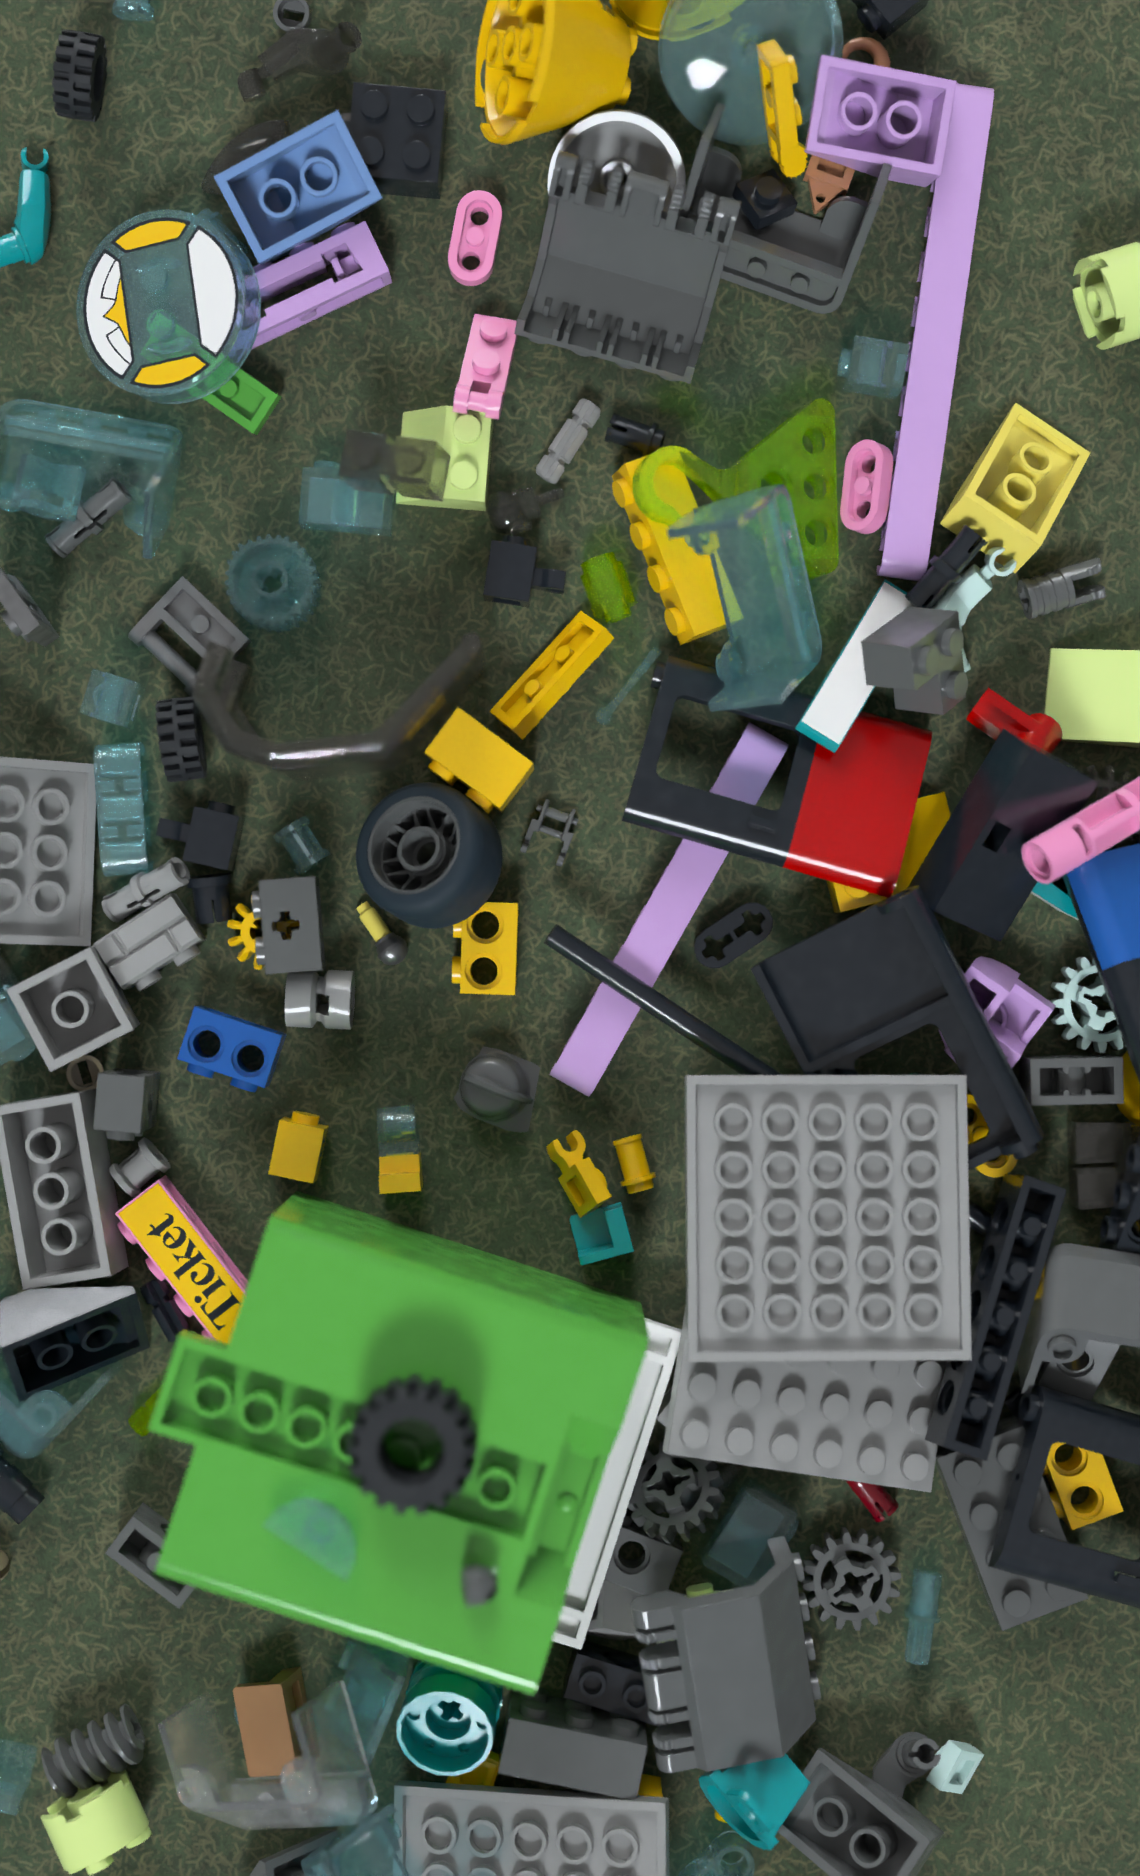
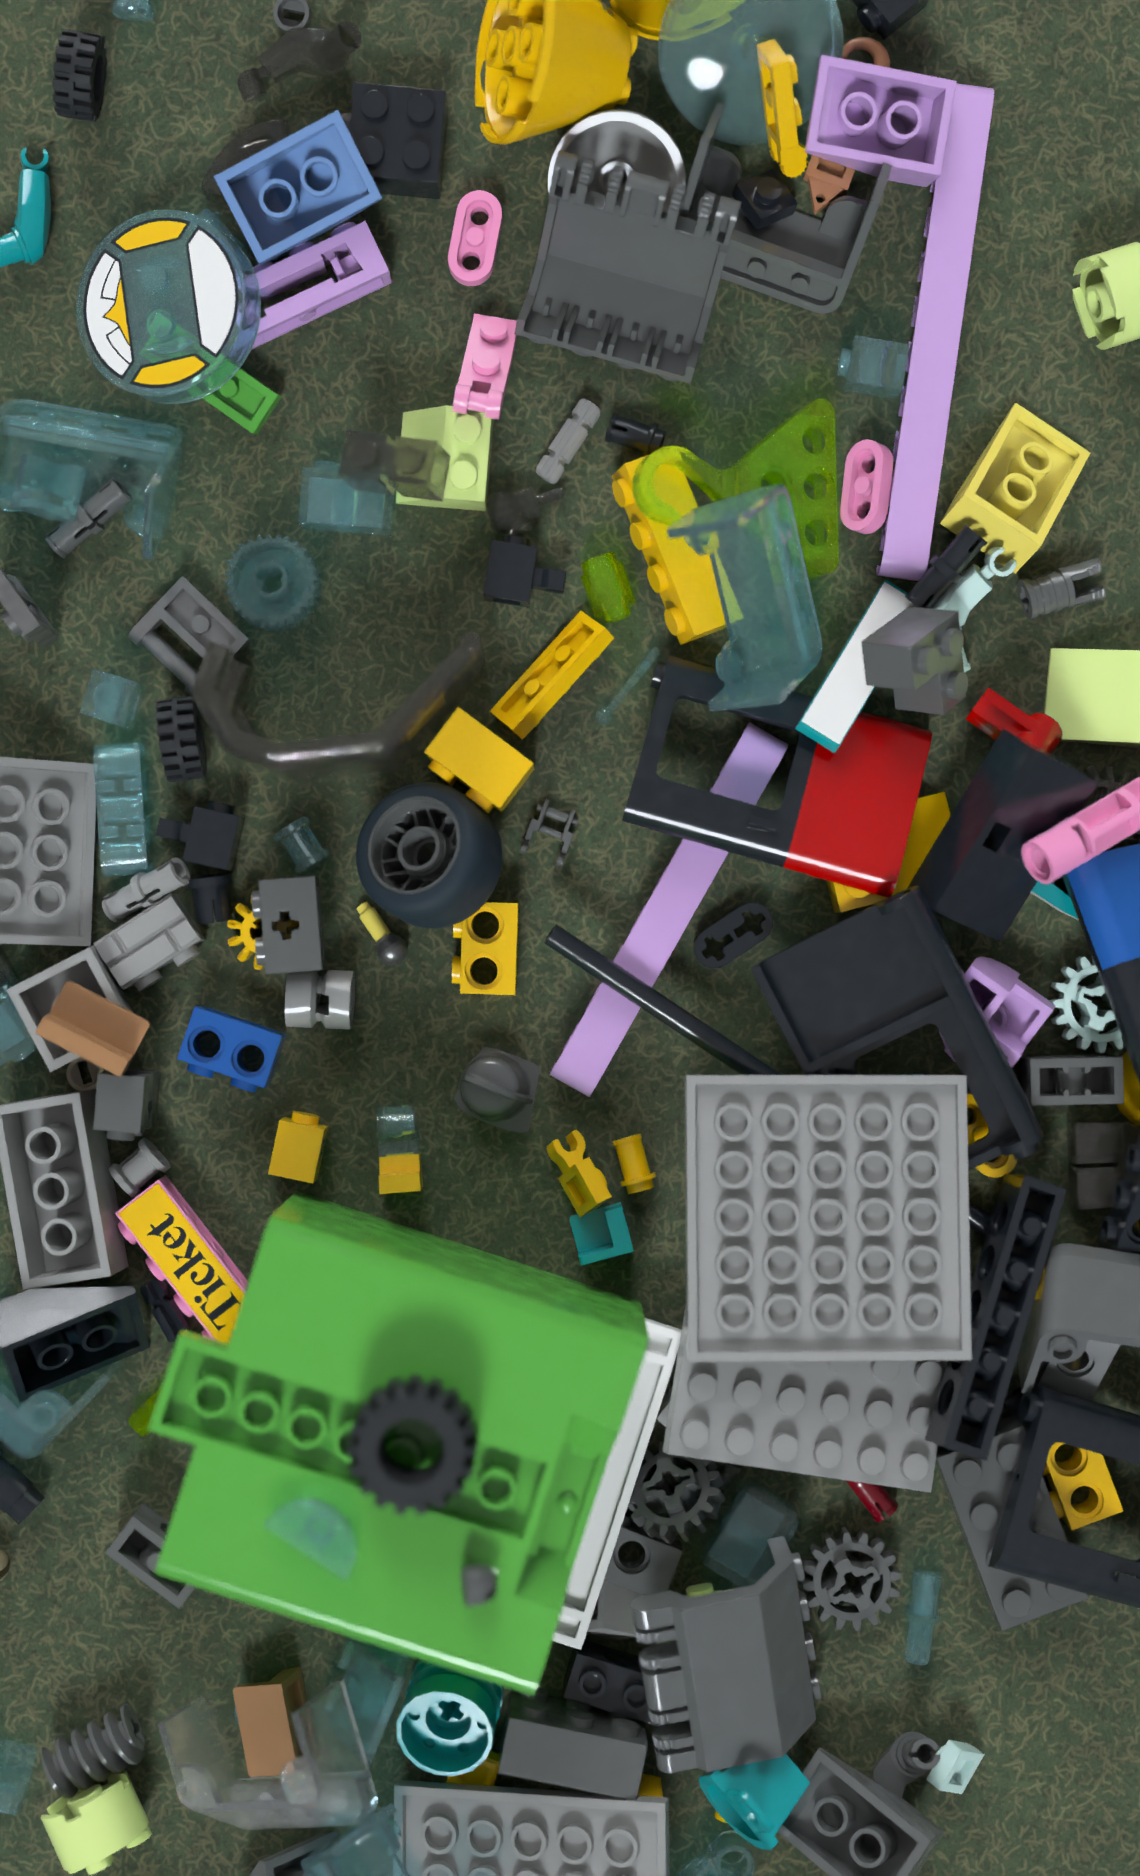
(94, 1028): none -> medium nougat panel

